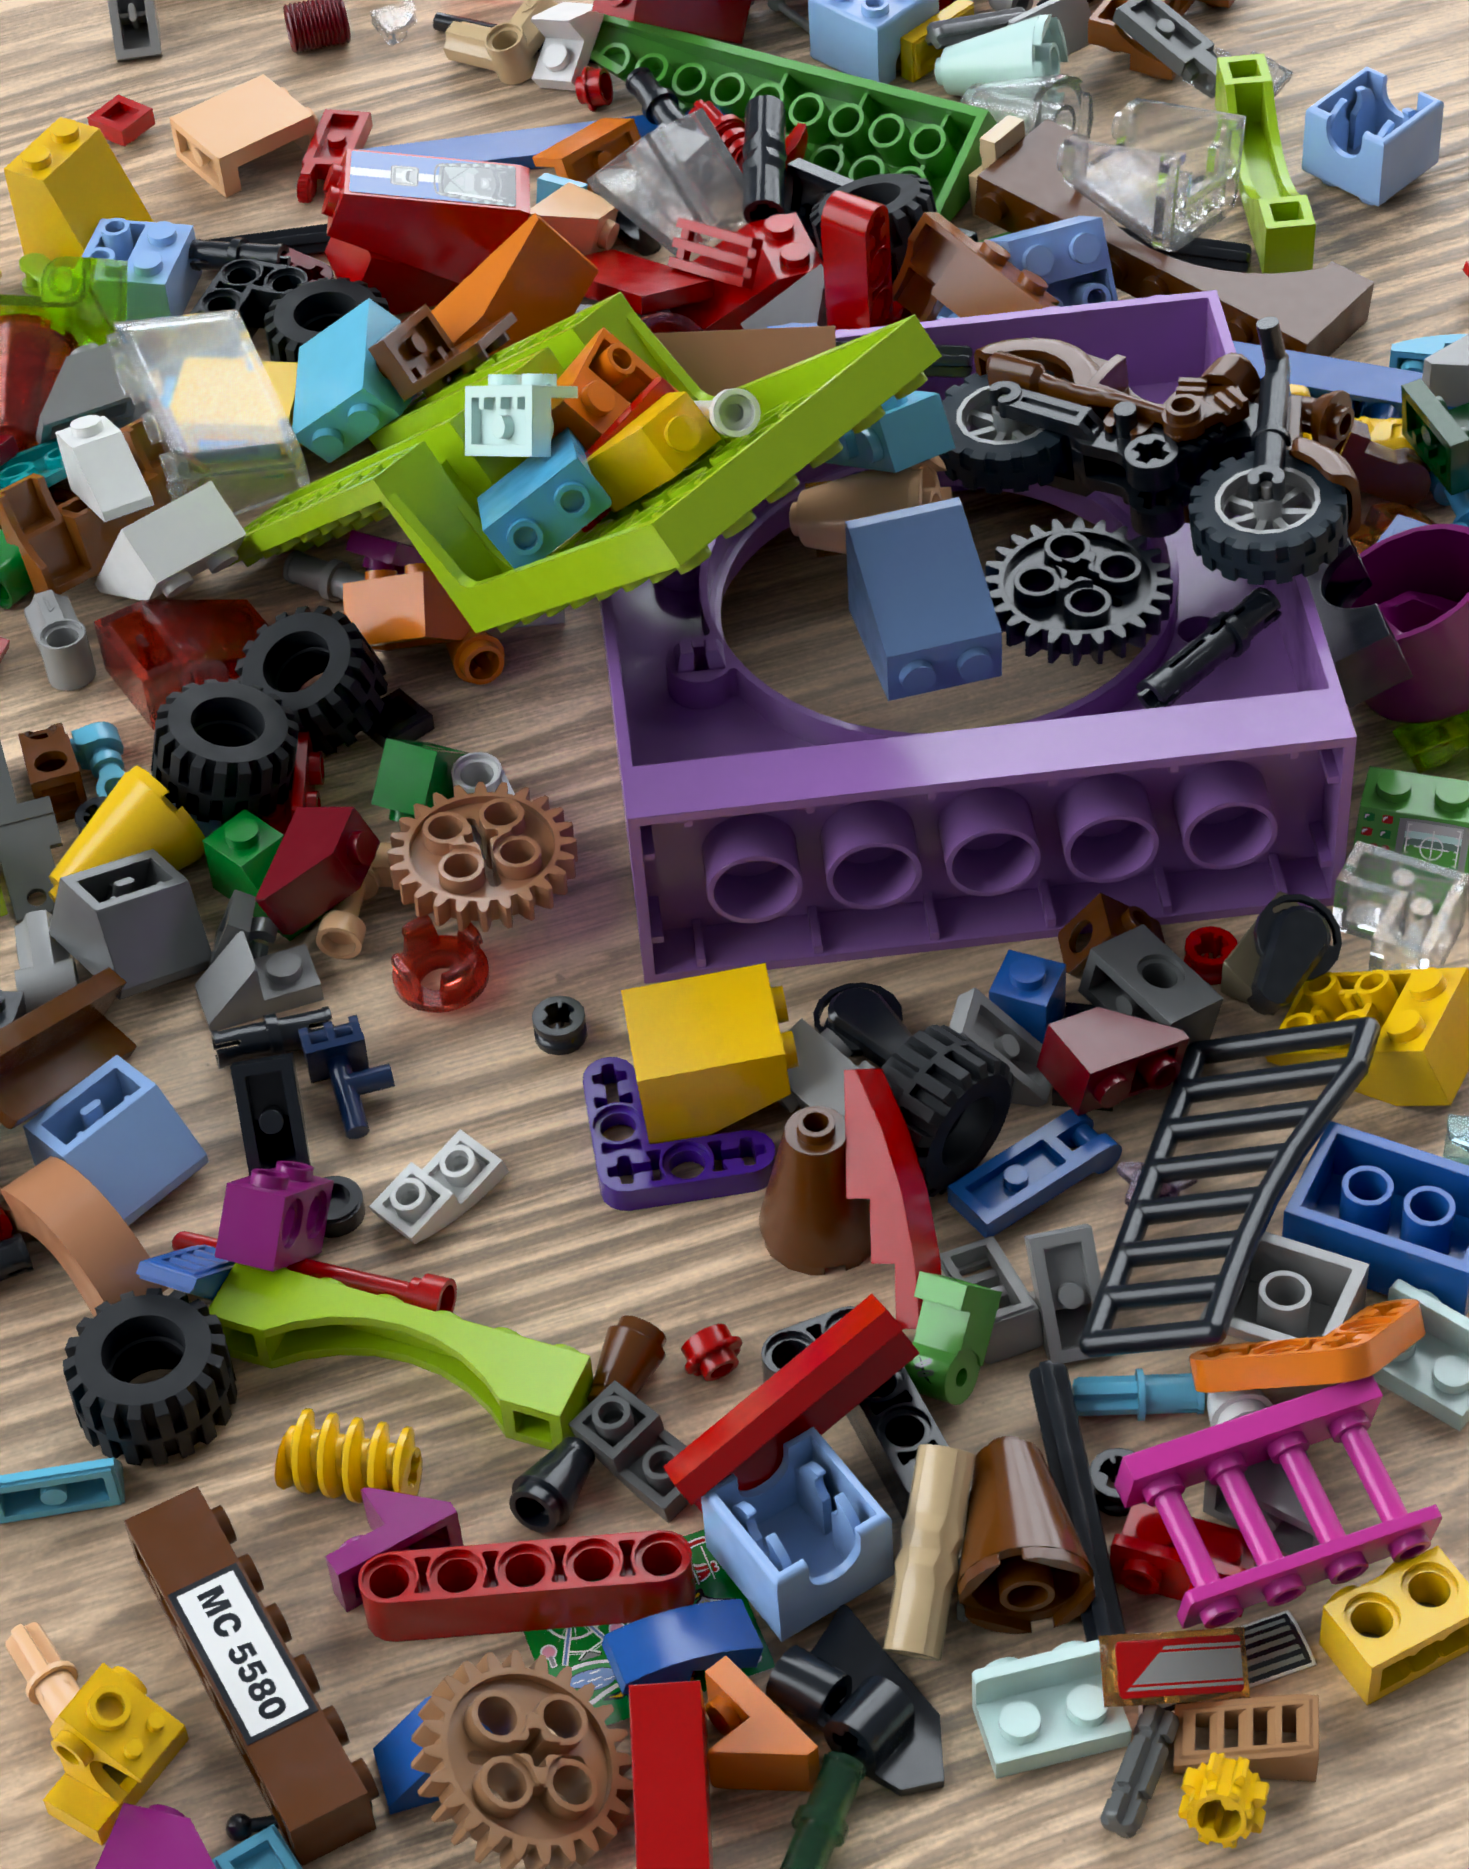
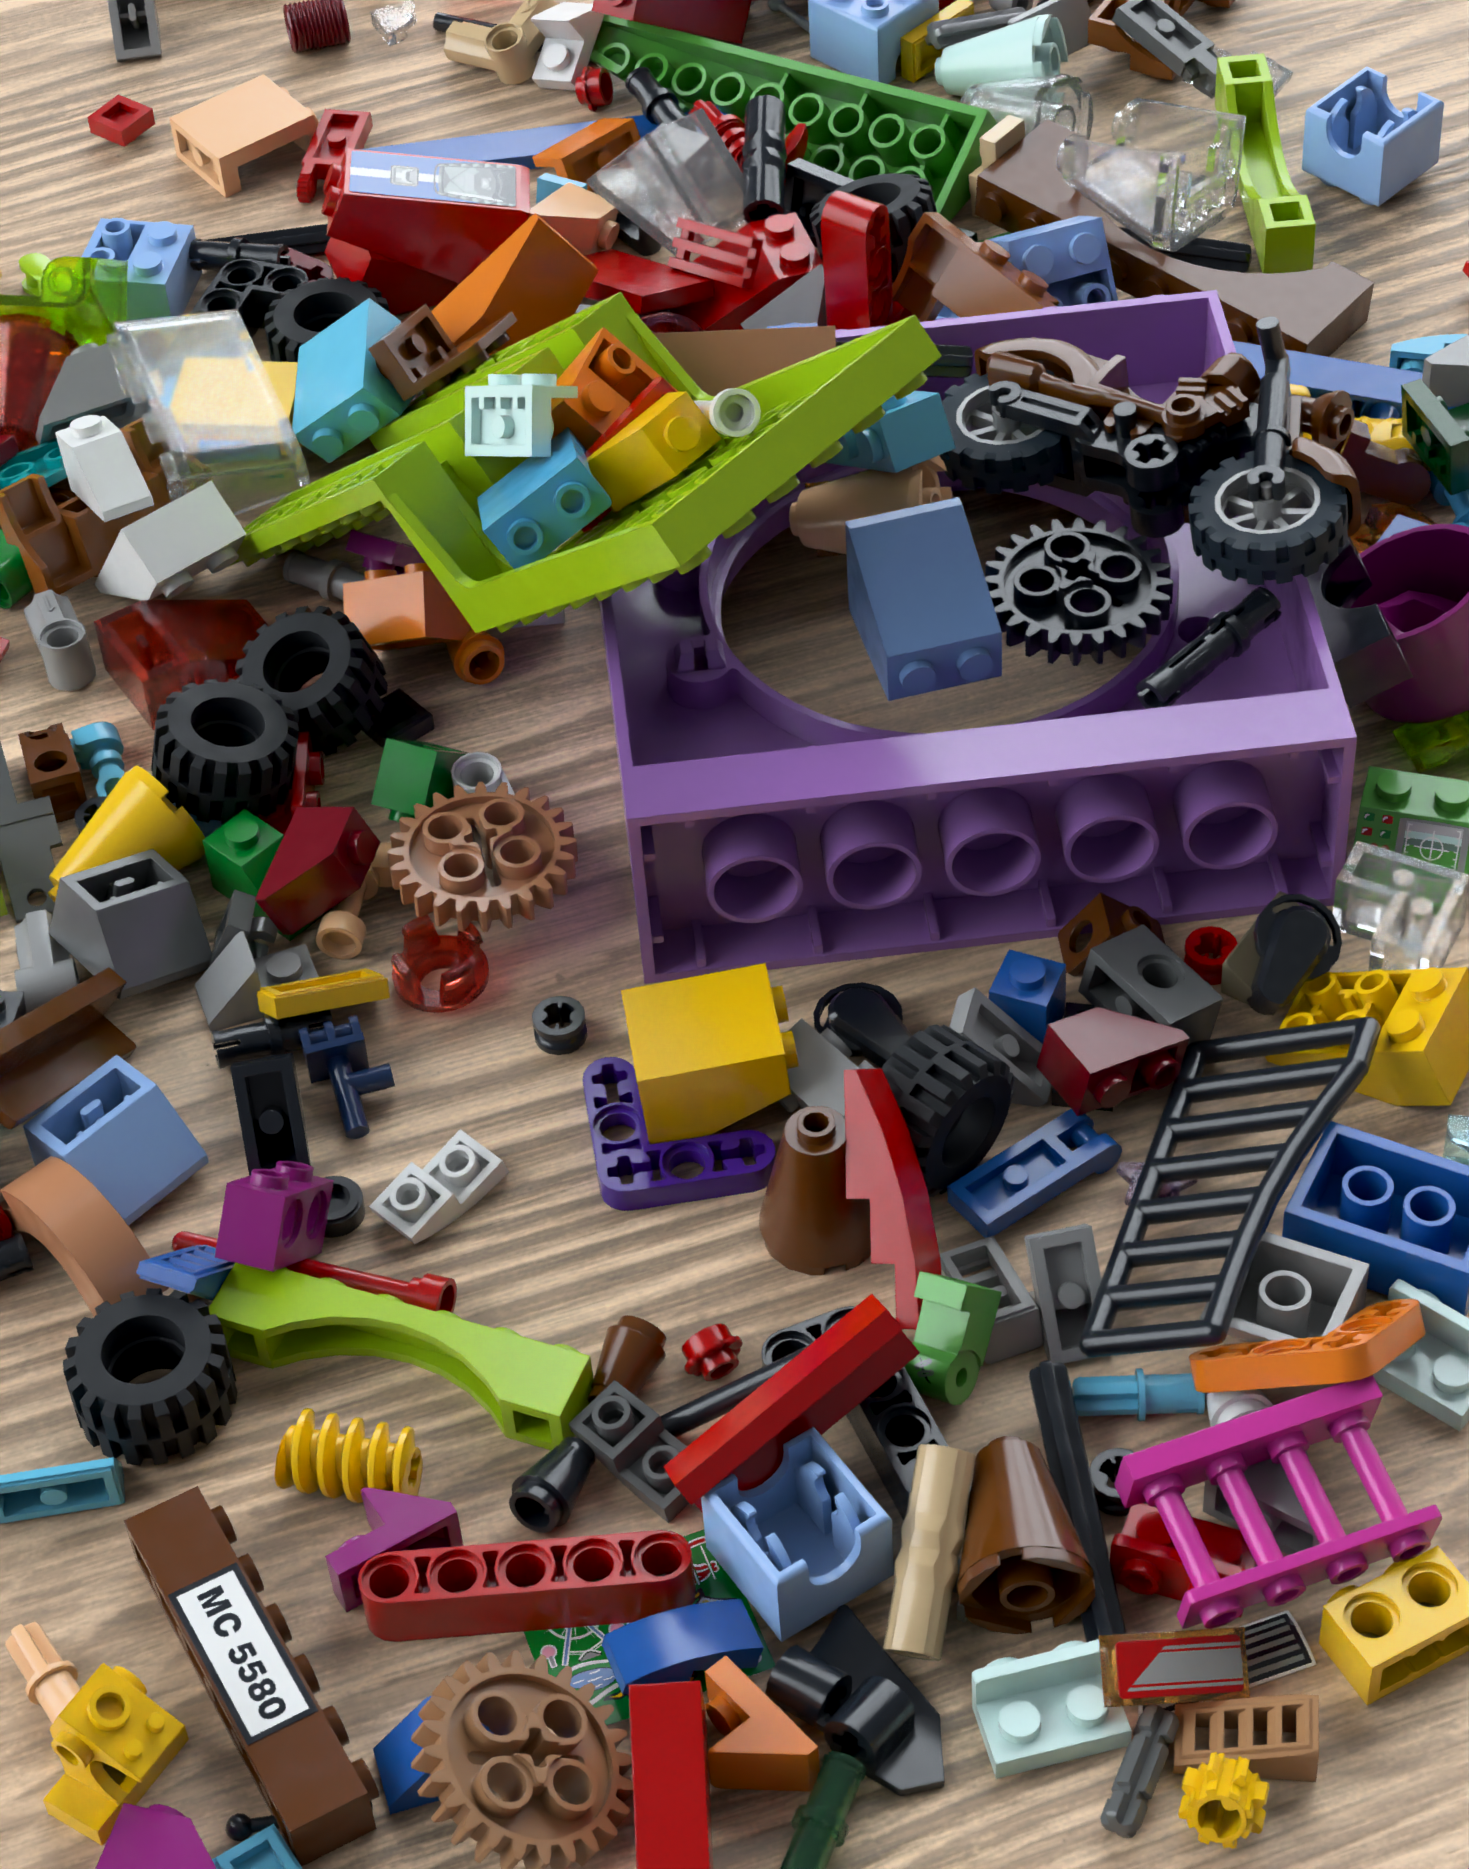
(66, 187): yellow slope -> none
(322, 993): none -> yellow tile
(720, 1400): none -> black bar

